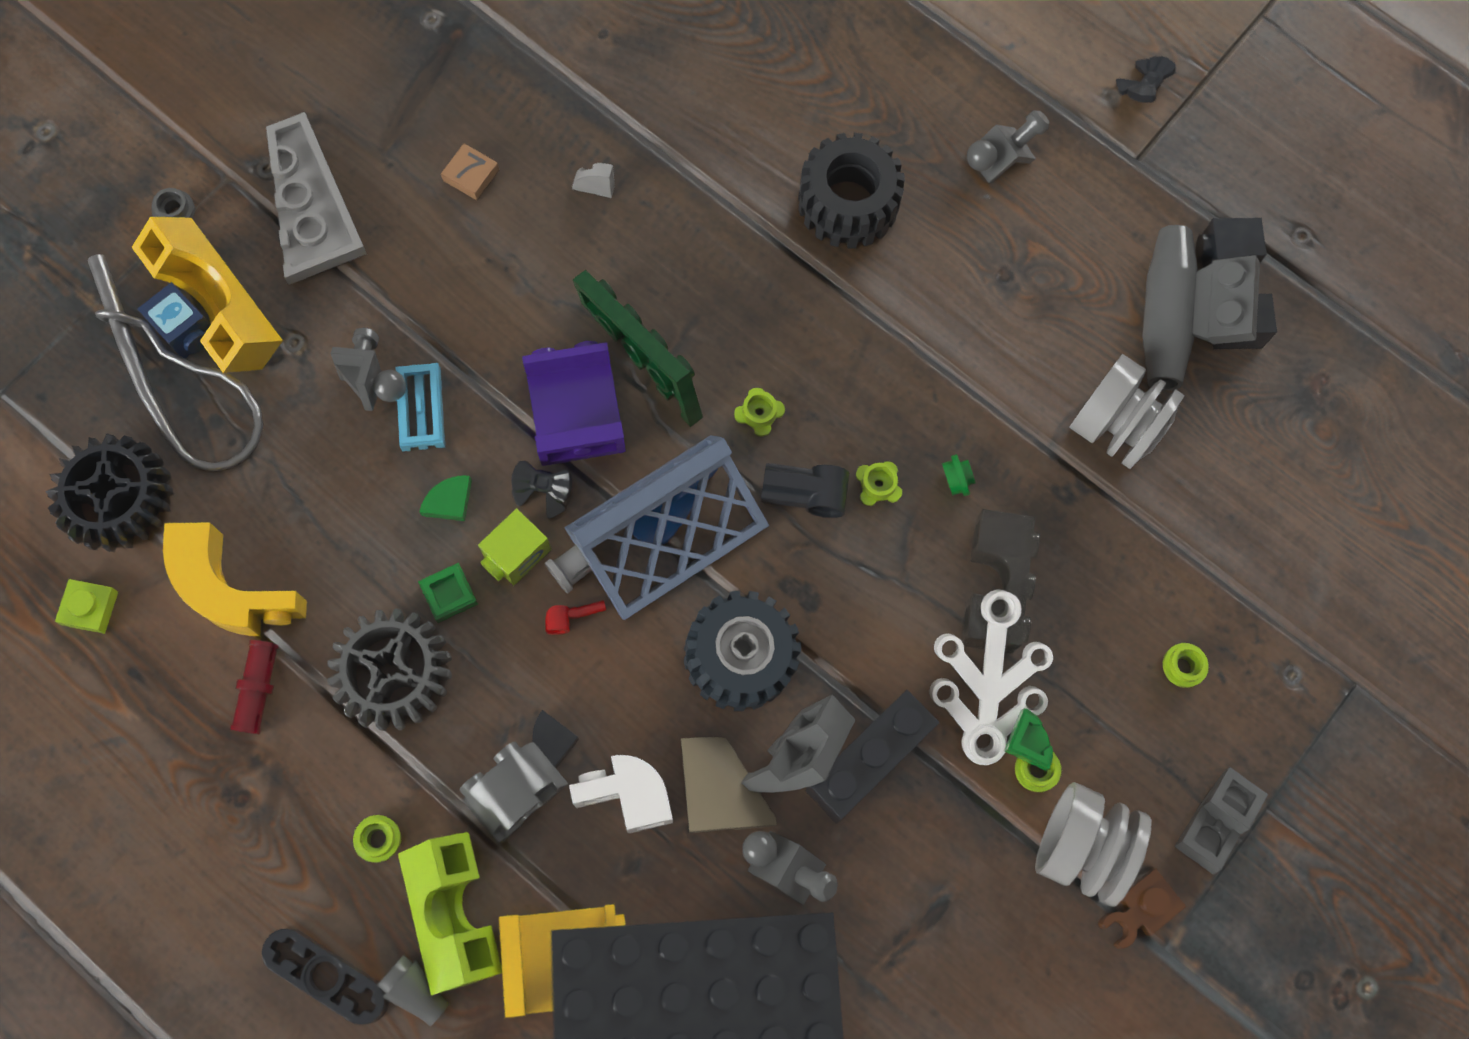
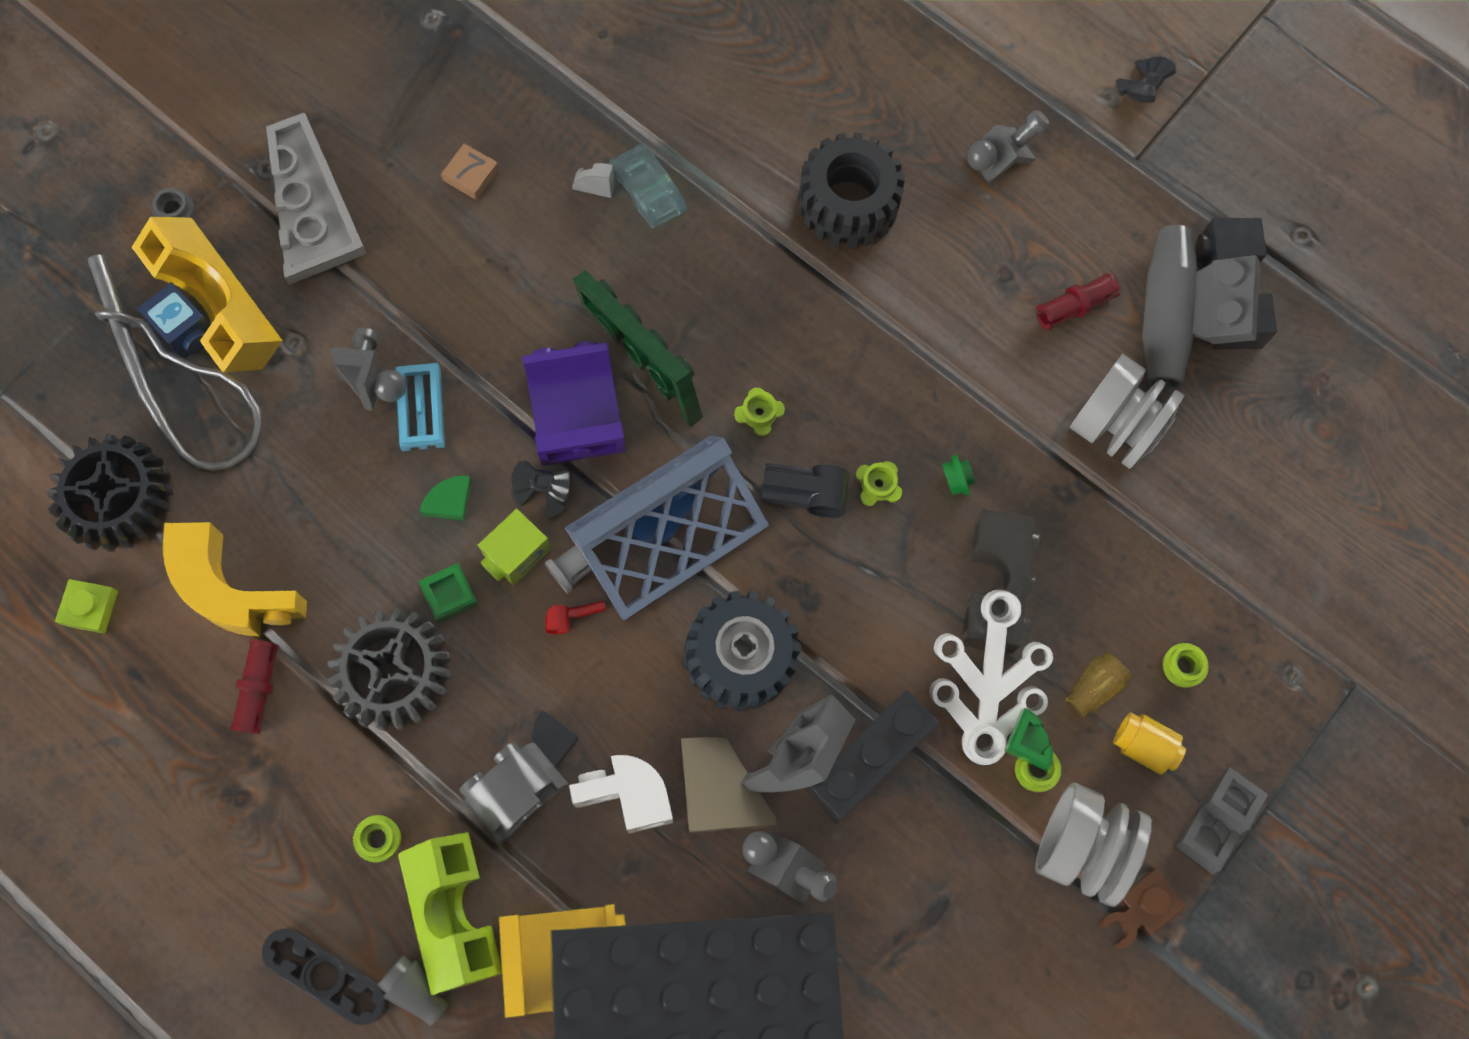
(649, 185): none -> clear light blue slope
(1077, 301): none -> dark red pin
(1098, 684): none -> clear yellow cone
(1150, 743): none -> yellow brick

